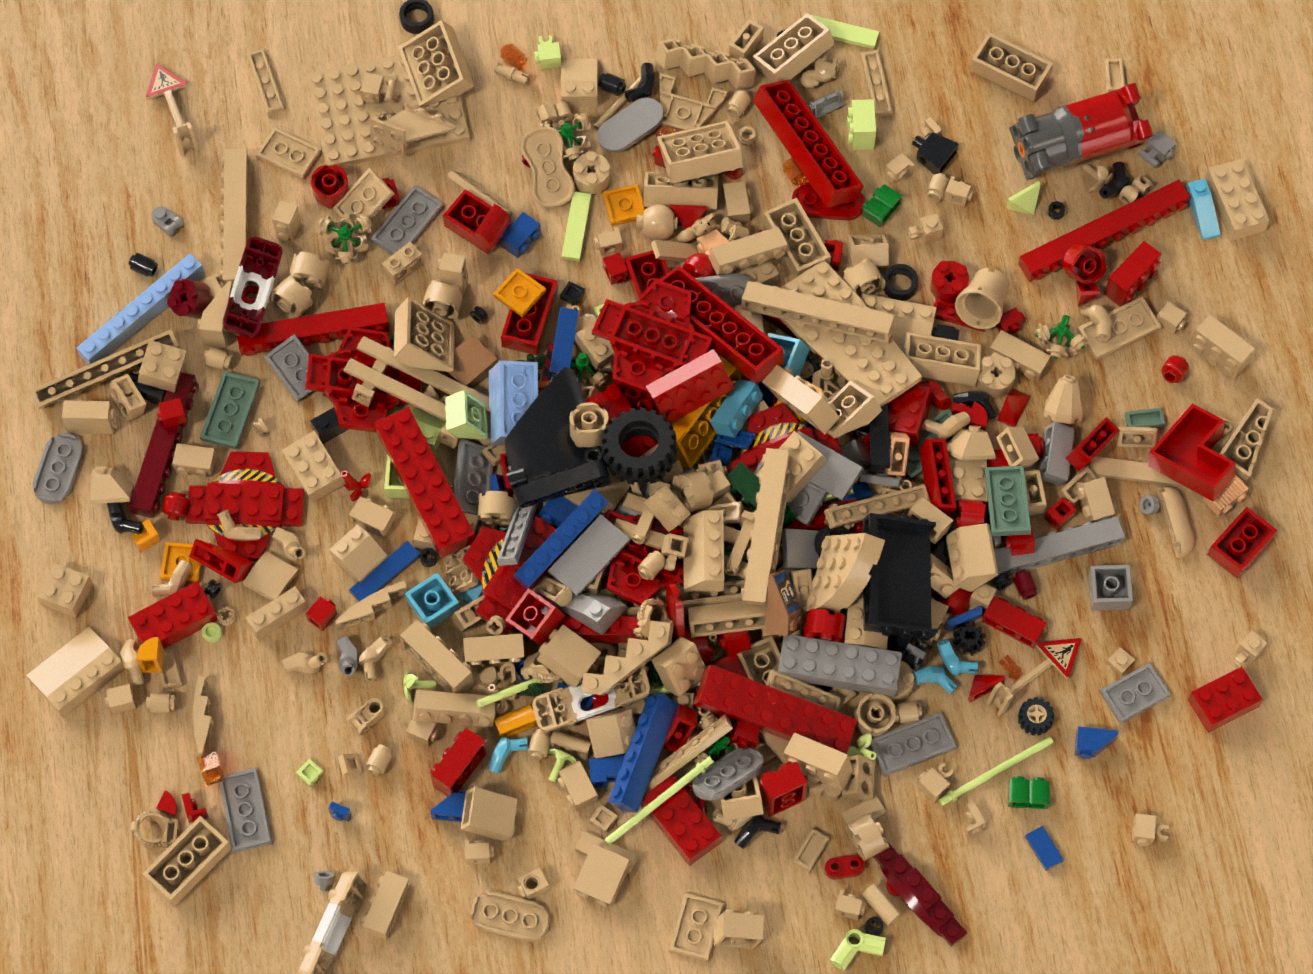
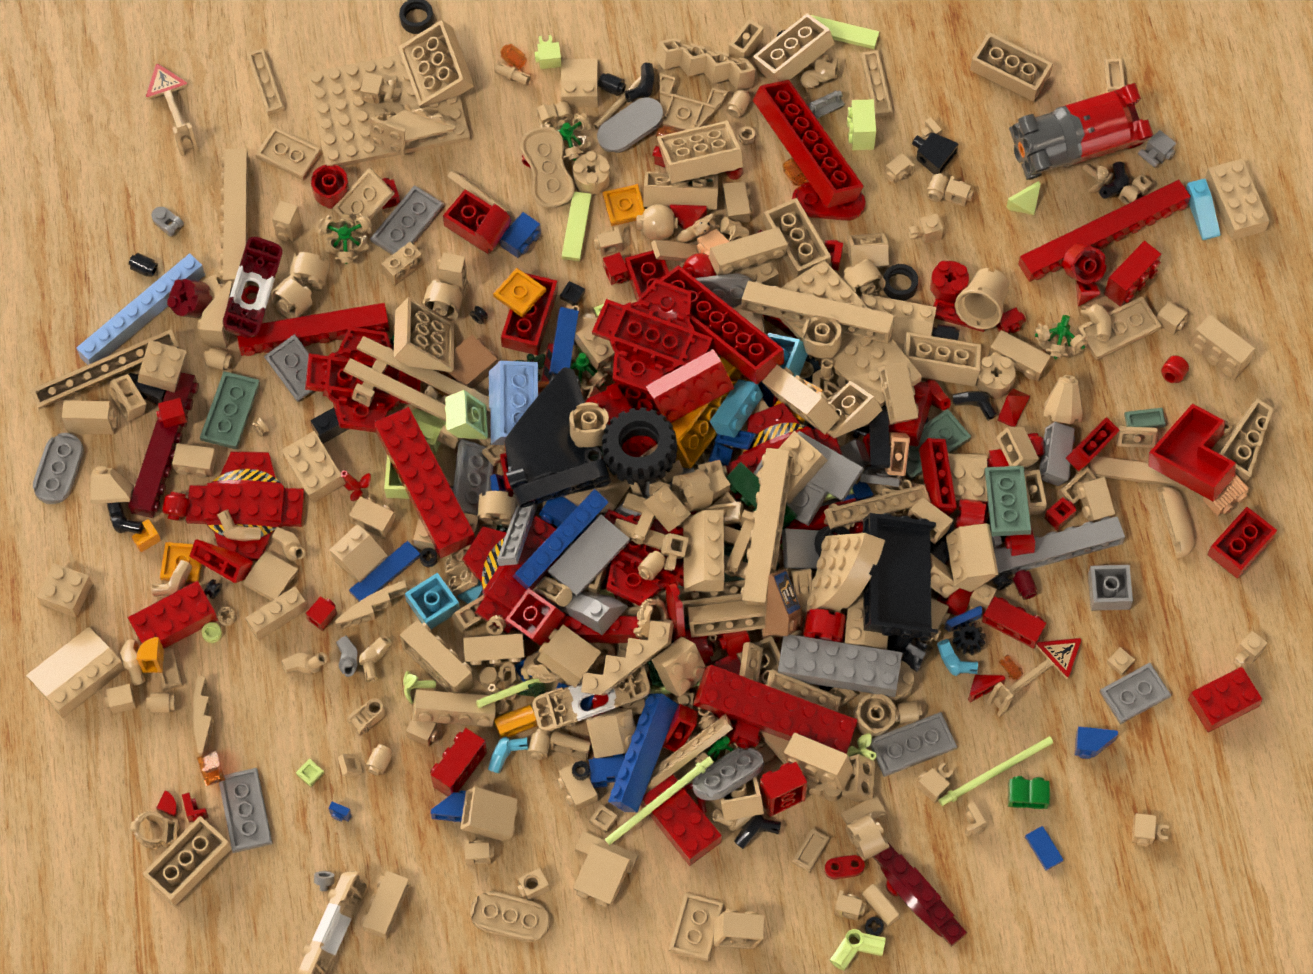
(561, 758): yellowish green plant -> none
(583, 764): none -> black axle
(751, 661): none -> tan plate
(822, 336): none -> tan brick
(882, 205): green brick -> none
(898, 392): none -> tan brick
(935, 675): medium azure arm -> none
(949, 427): tan arm -> none
(971, 445): tan slope -> none
(977, 414): red brick -> none
(1040, 711): black wheel -> none
(1057, 205): black bush -> none
(1149, 504): light grey tile -> none

